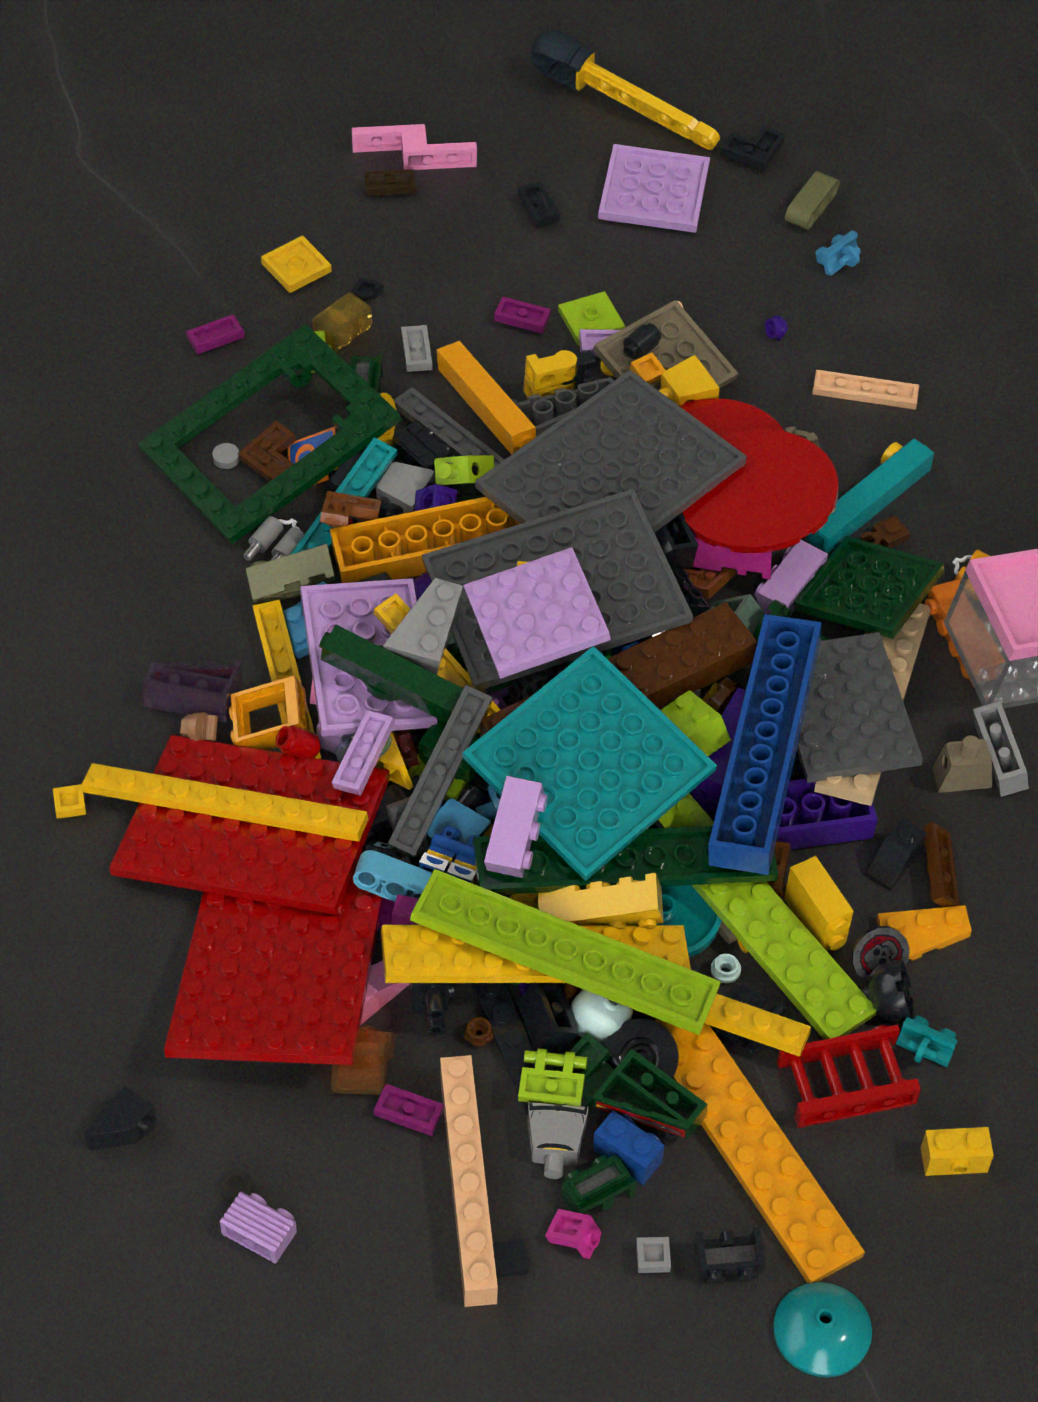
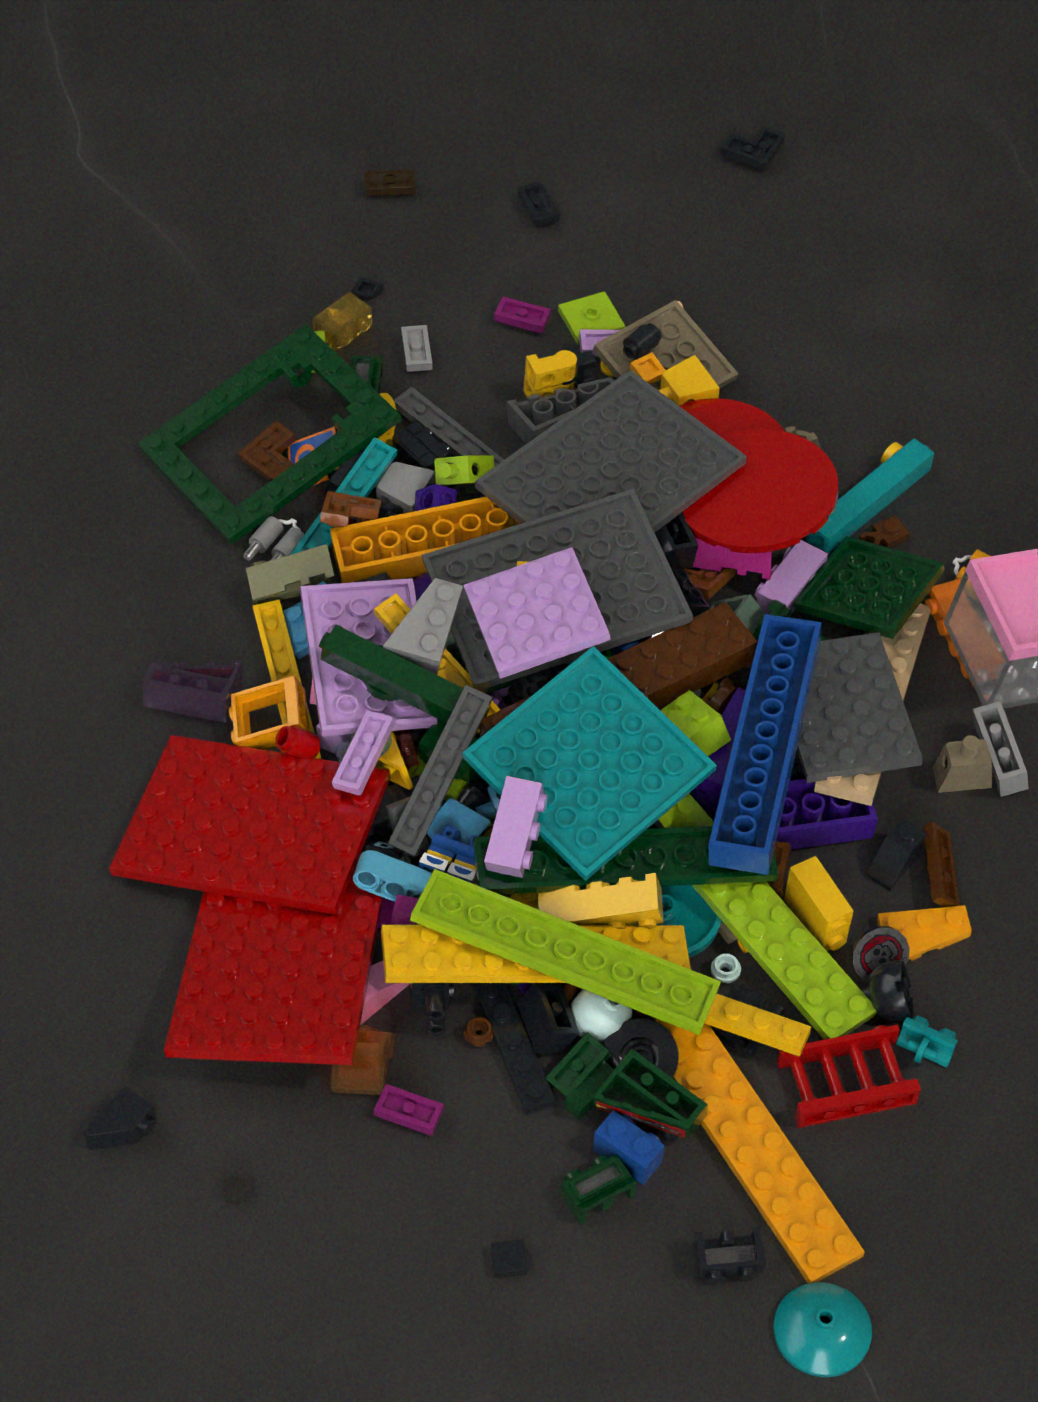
(69, 801): yellow plate -> none
(199, 726): medium nougat piece -> none
(215, 334): magenta plate -> none
(225, 456): light grey tile -> none
(225, 802): yellow plate -> none
(258, 1226): lavender brick -> none
(296, 264): yellow plate -> none
(414, 147): bright pink bracket -> none
(468, 1182): light nougat brick -> none
(485, 396): light orange brick -> none
(552, 1086): lime plate -> none
(556, 1135): light grey torso -> none
(567, 62): yellow piece -> none
(574, 1231): dark pink bracket -> none
(653, 1254): light grey plate -> none
(654, 188): lavender plate -> none
(776, 327): dark purple plate -> none
(812, 200): olive beam -> none
(840, 253): dark azure hips -> none
(865, 389): light nougat tile -> none
(956, 1151): yellow brick -> none

